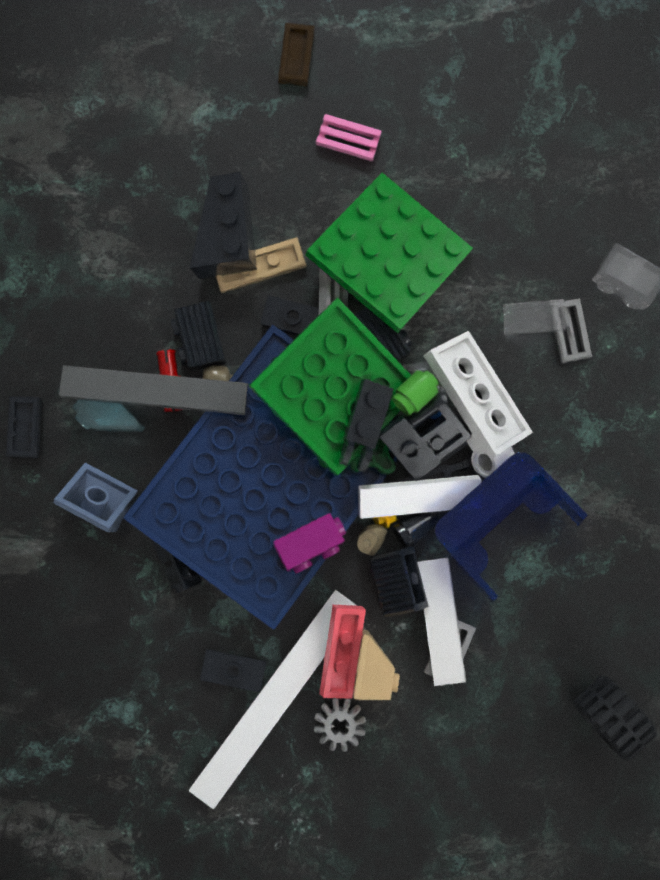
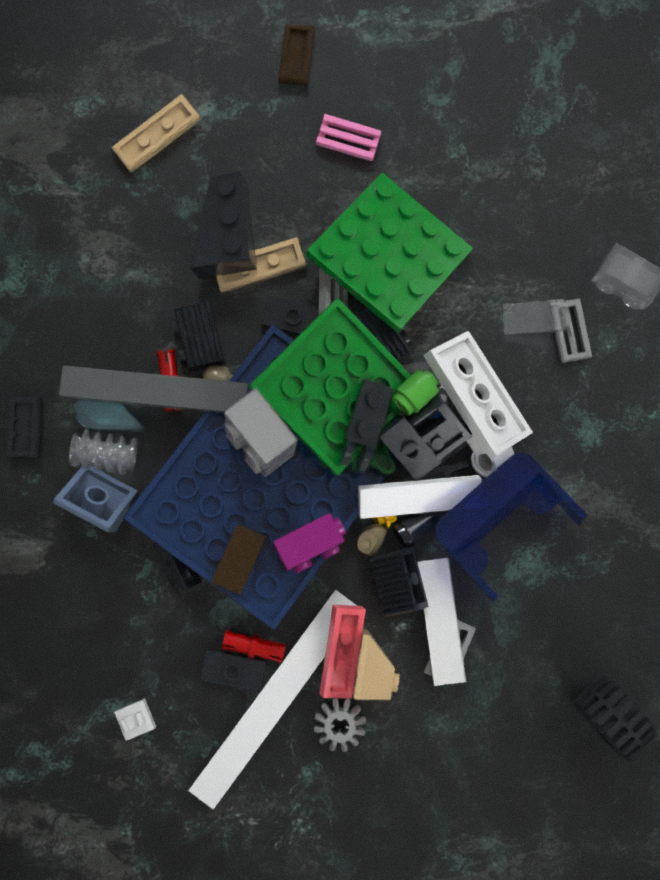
(102, 454): none -> clear piece
(135, 719): none -> white tile
(156, 133): none -> tan tile
(238, 559): none -> dark brown tile
(253, 646): none -> red pin
(260, 433): none -> light grey brick

